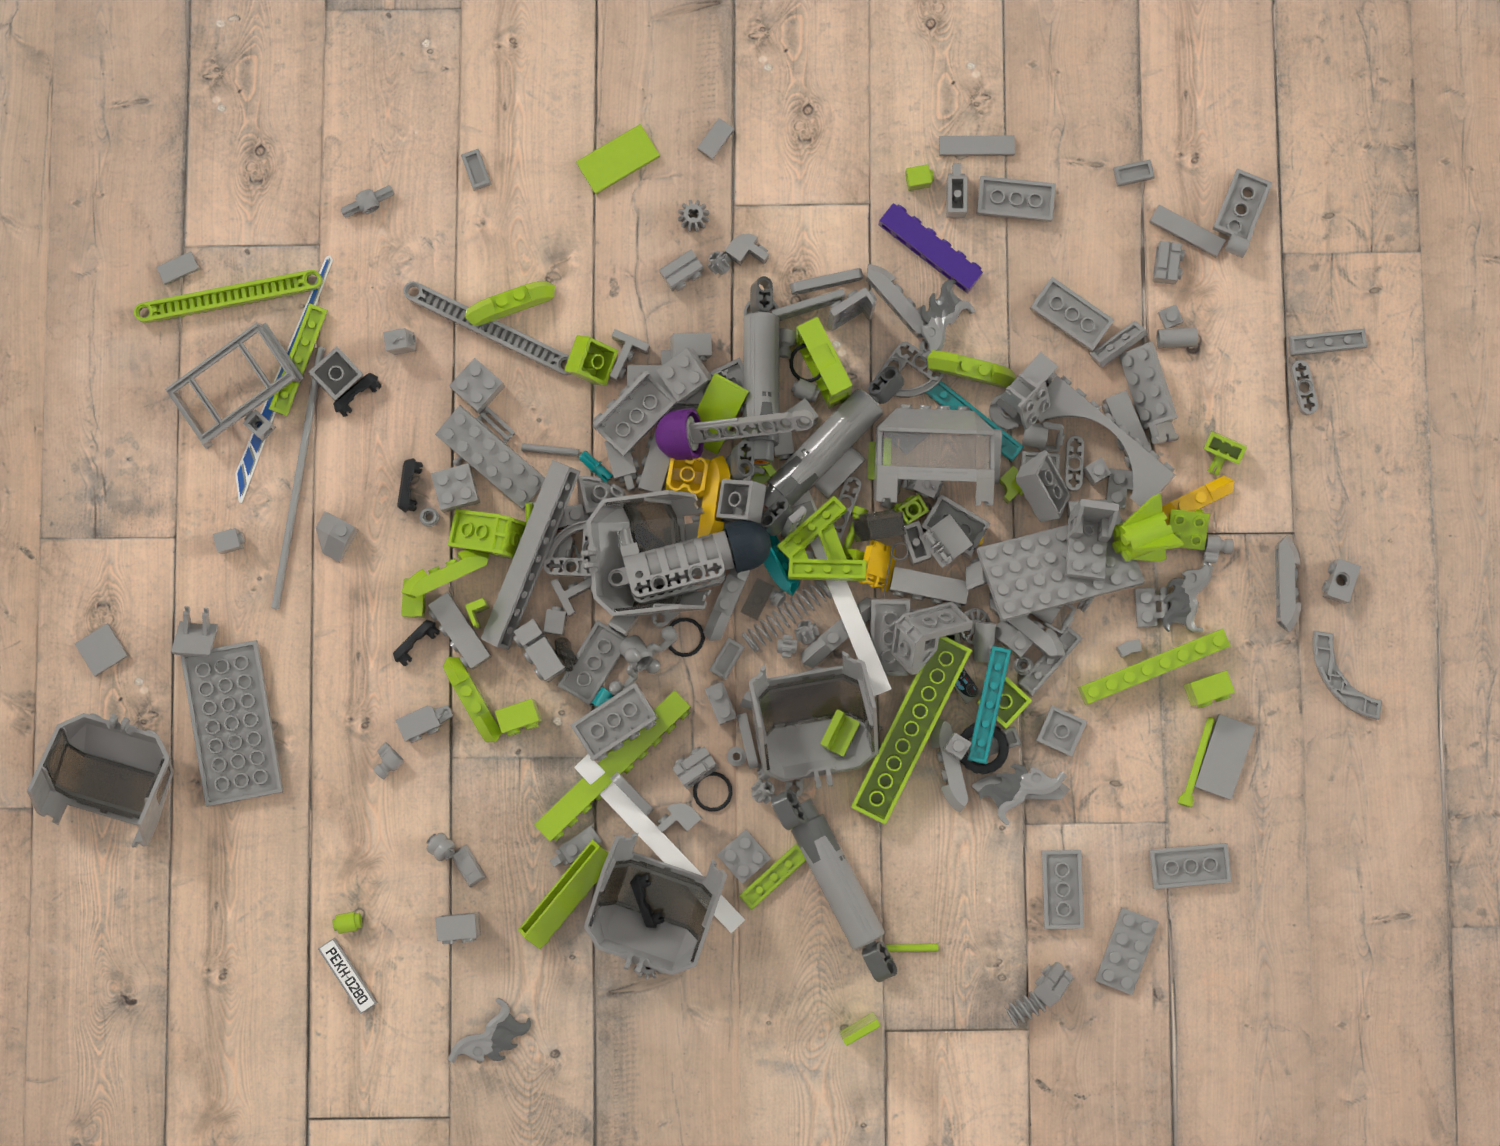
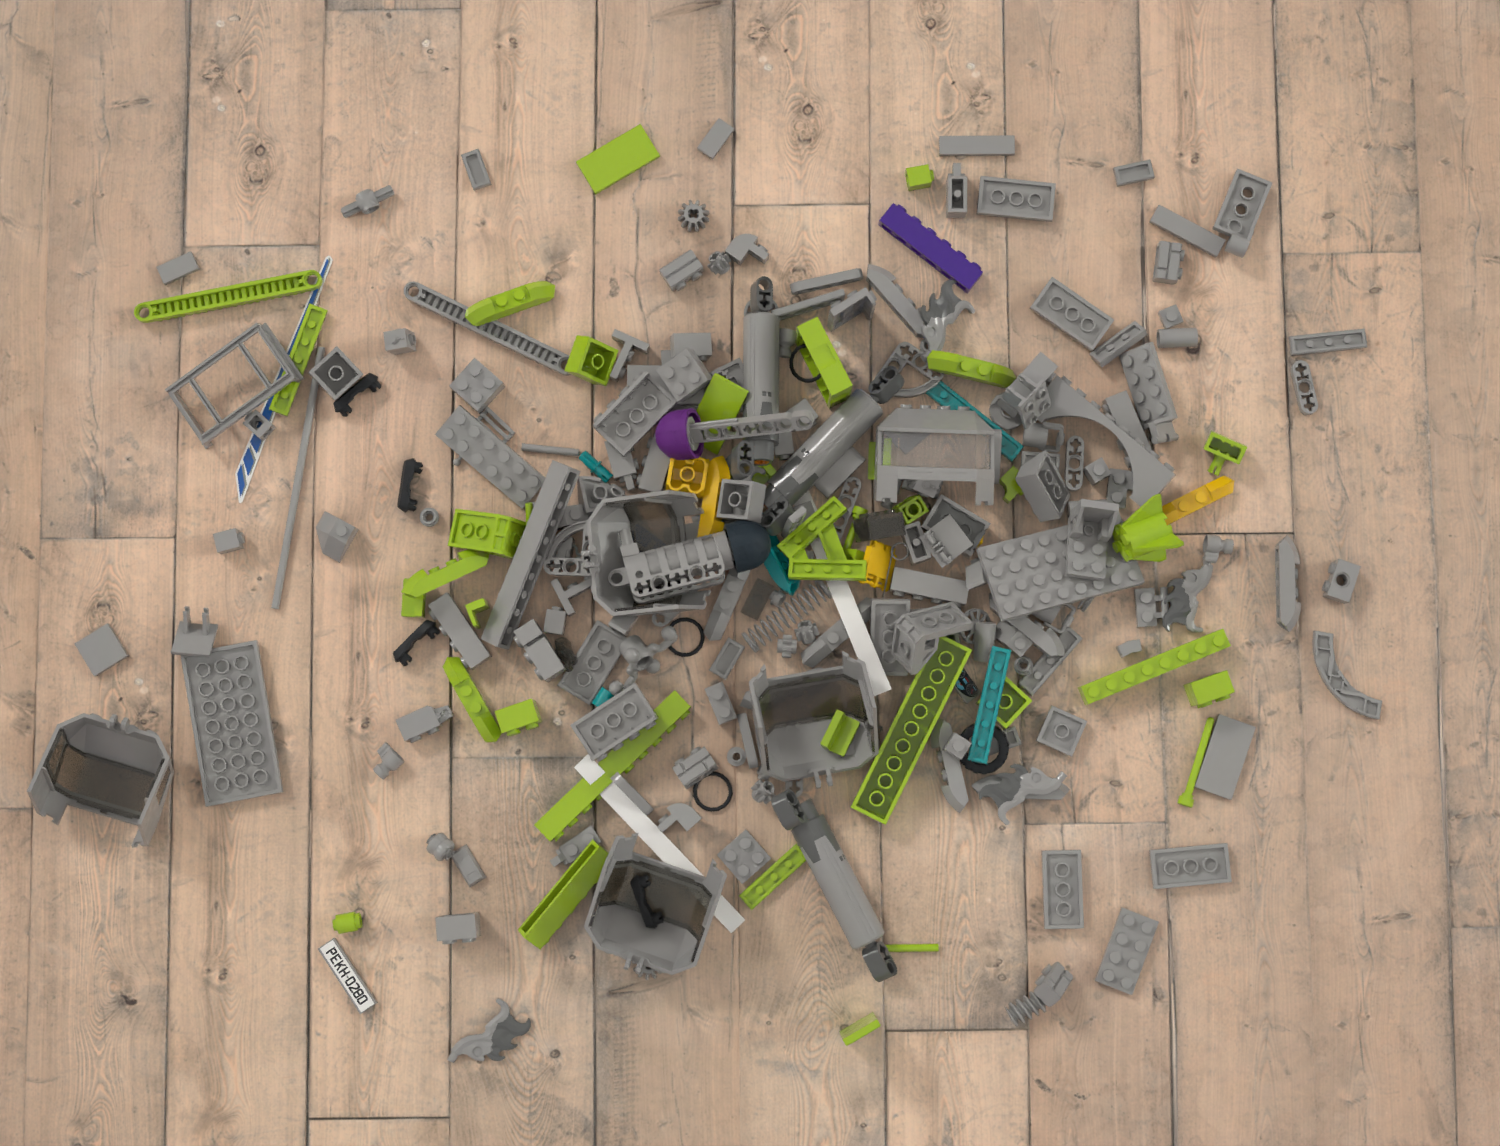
(455, 488): light grey brick -> none
(805, 389): light grey brick -> none
(1190, 527): lime hinge -> none

